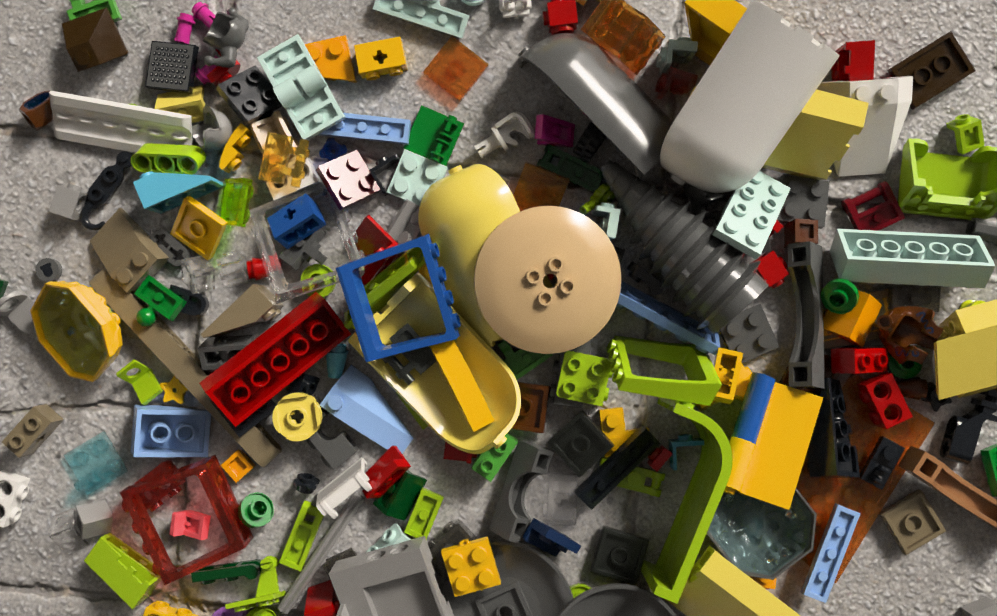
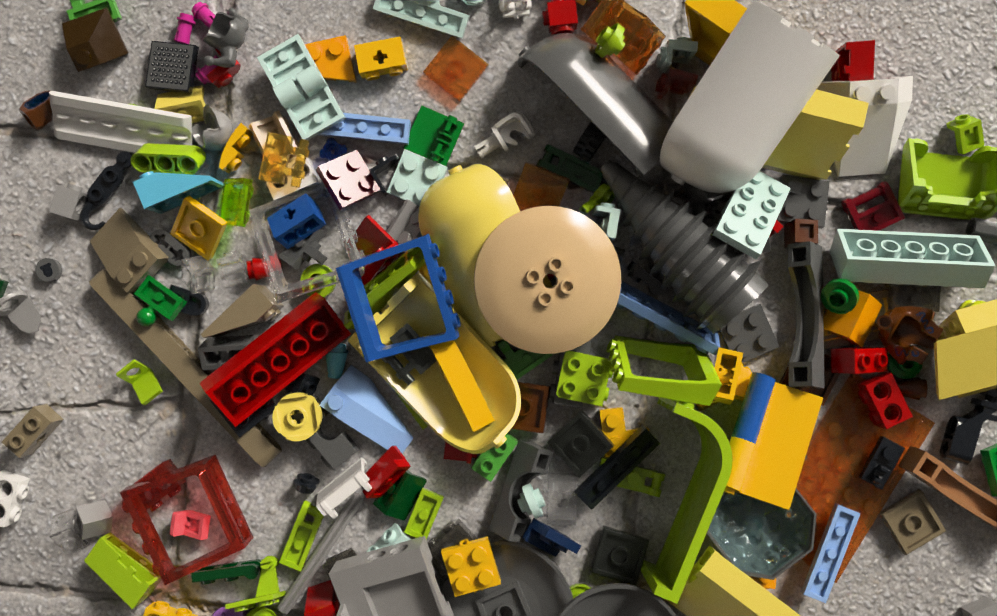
(77, 328): rock -> none
(95, 463): clear light blue hinge -> none
(169, 395): yellow plate -> none
(170, 431): light blue slope -> none
(238, 465): light orange plate -> none
(249, 95): black plate -> none
(255, 510): plate -> none
(531, 501): none -> light aqua plate
(554, 131): dark pink slope -> none
(610, 40): none -> lime plate
(658, 457): red plate -> none
(683, 440): dark azure bracket -> none
(772, 269): red brick -> none
(830, 447): black wedge -> none
(934, 68): dark brown plate -> none
(935, 402): black plate -> none

